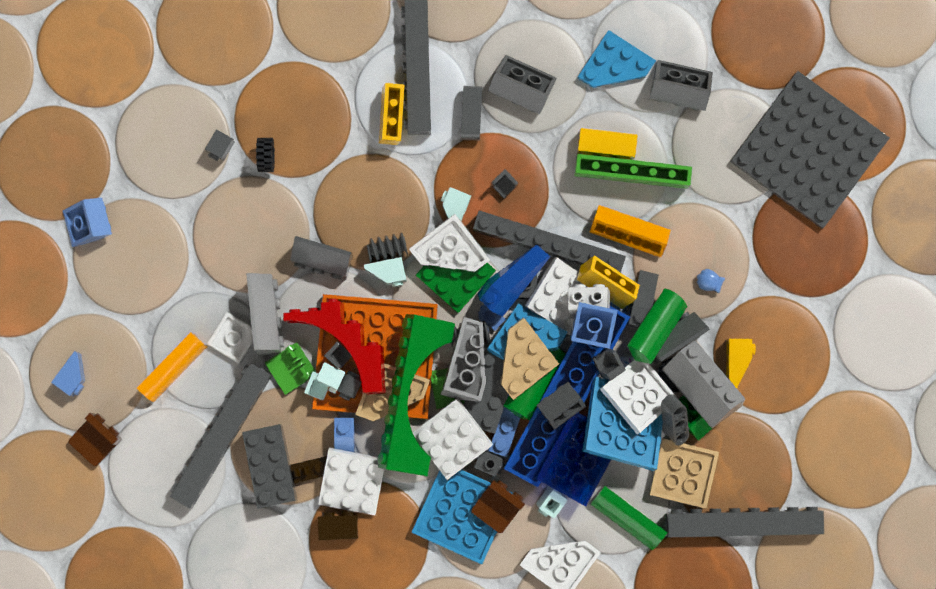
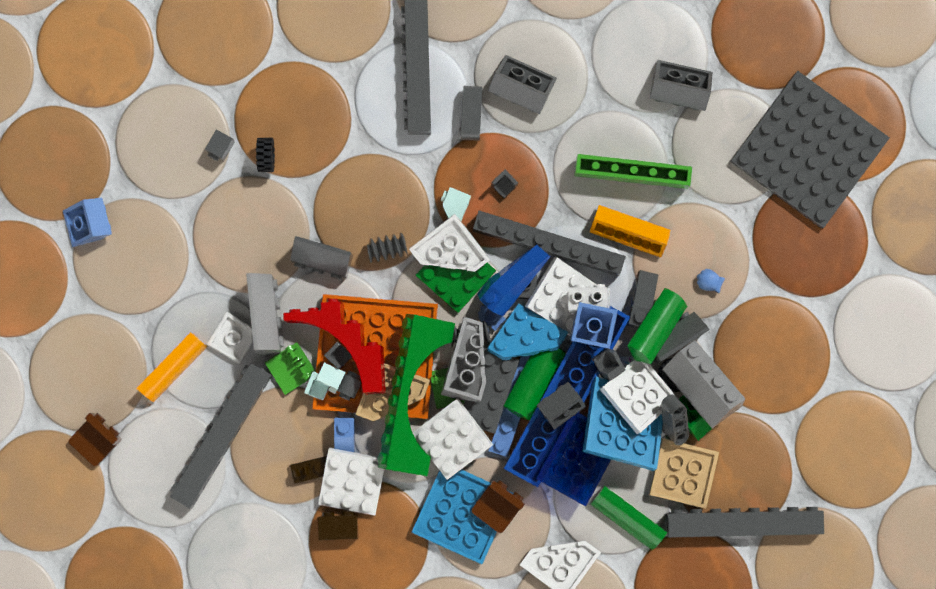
(71, 376): medium blue slope -> none
(269, 466): dark grey brick -> none
(388, 271): light aqua slope -> none
(391, 114): yellow brick -> none
(489, 463): dark grey brick -> none
(524, 359): tan plate -> none
(554, 506): light aqua brick -> none
(607, 144): yellow brick -> none
(615, 63): dark azure plate -> none
(622, 289): yellow brick -> none
(738, 358): yellow slope -> none

